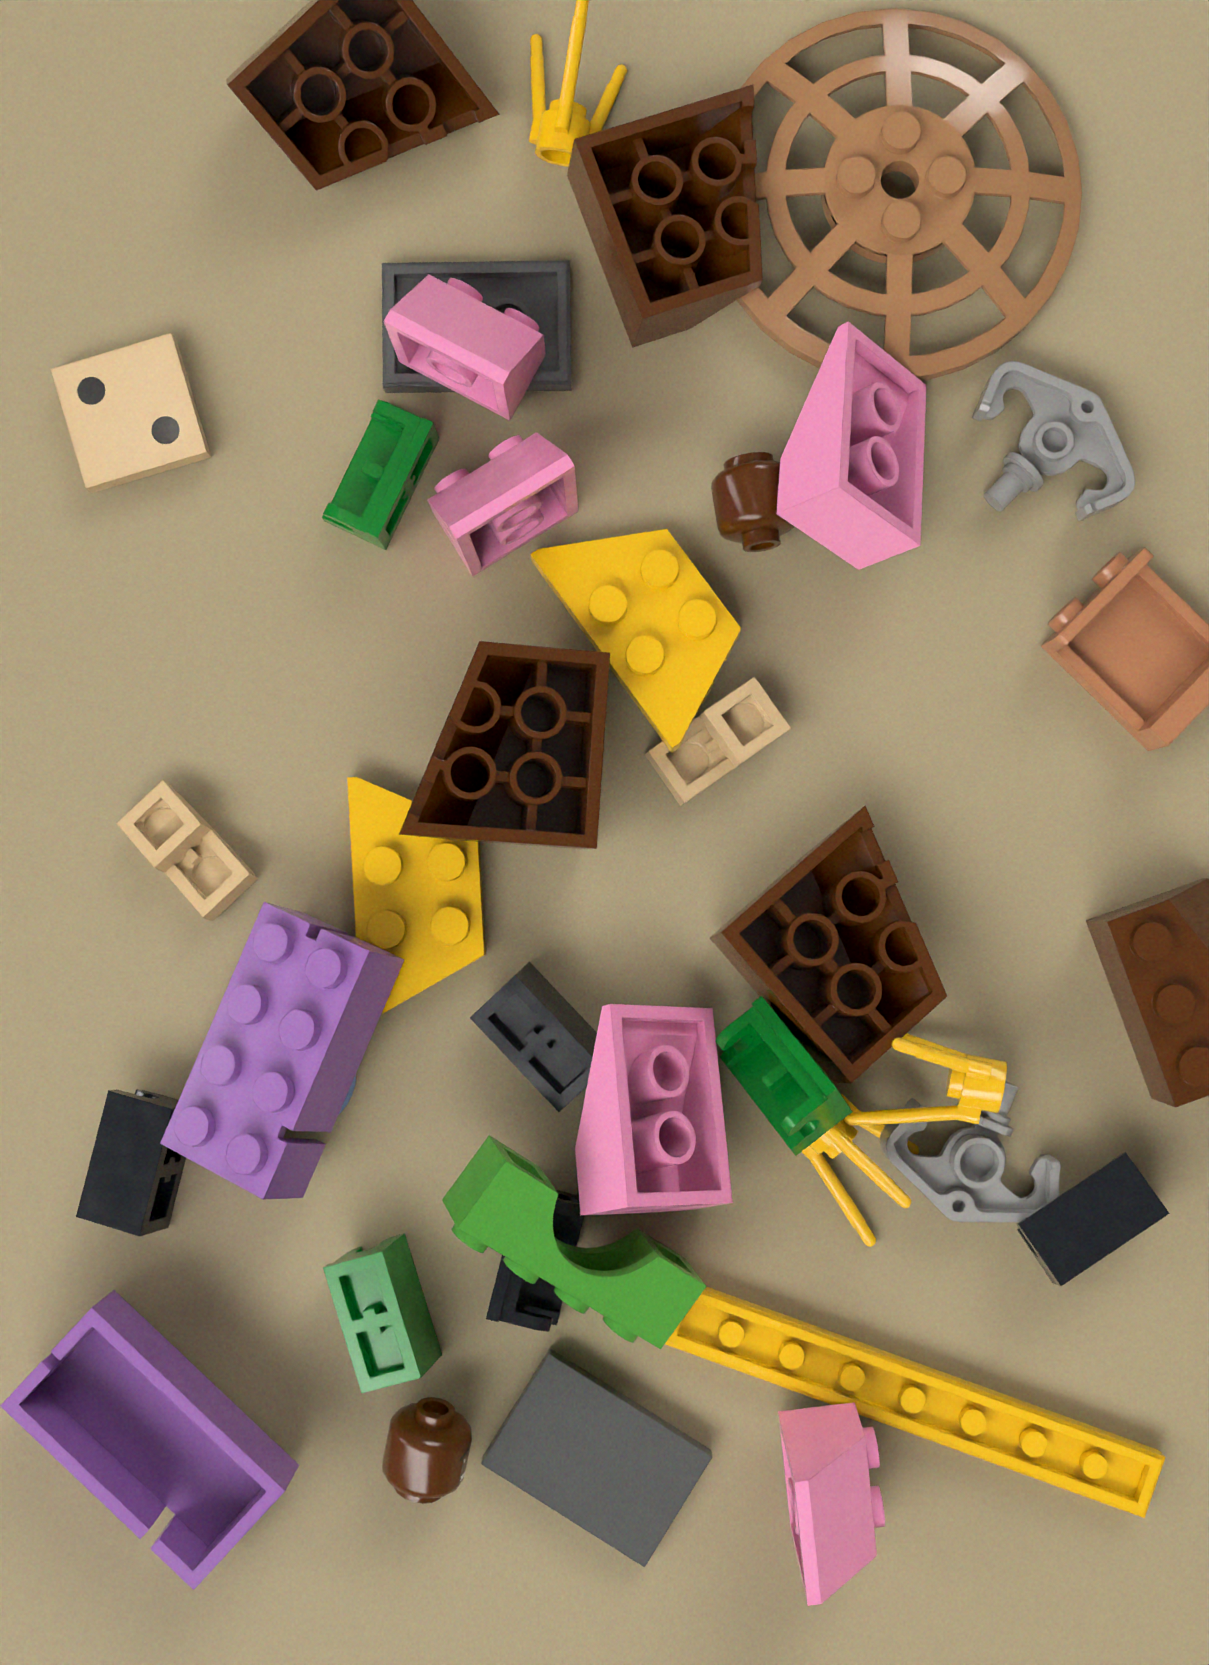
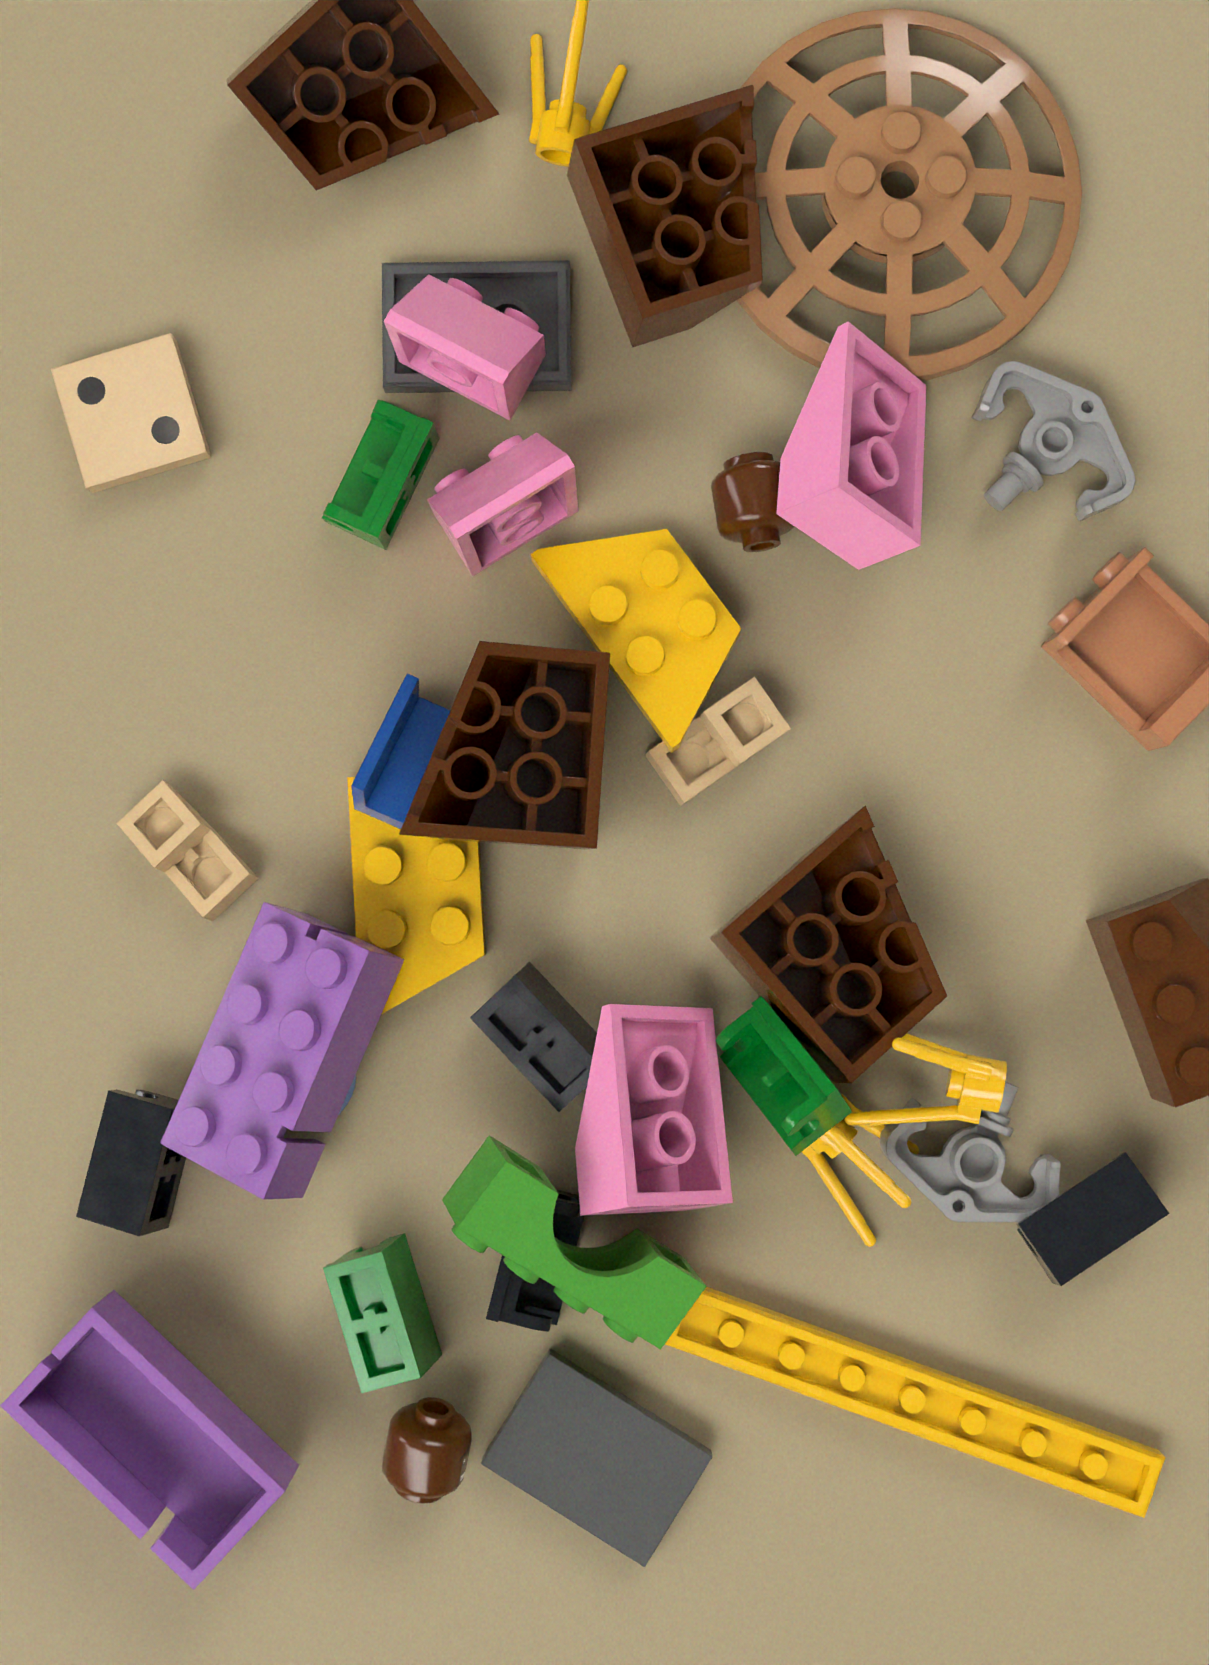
(398, 755): none -> blue panel
(830, 1494): bright pink slope -> none

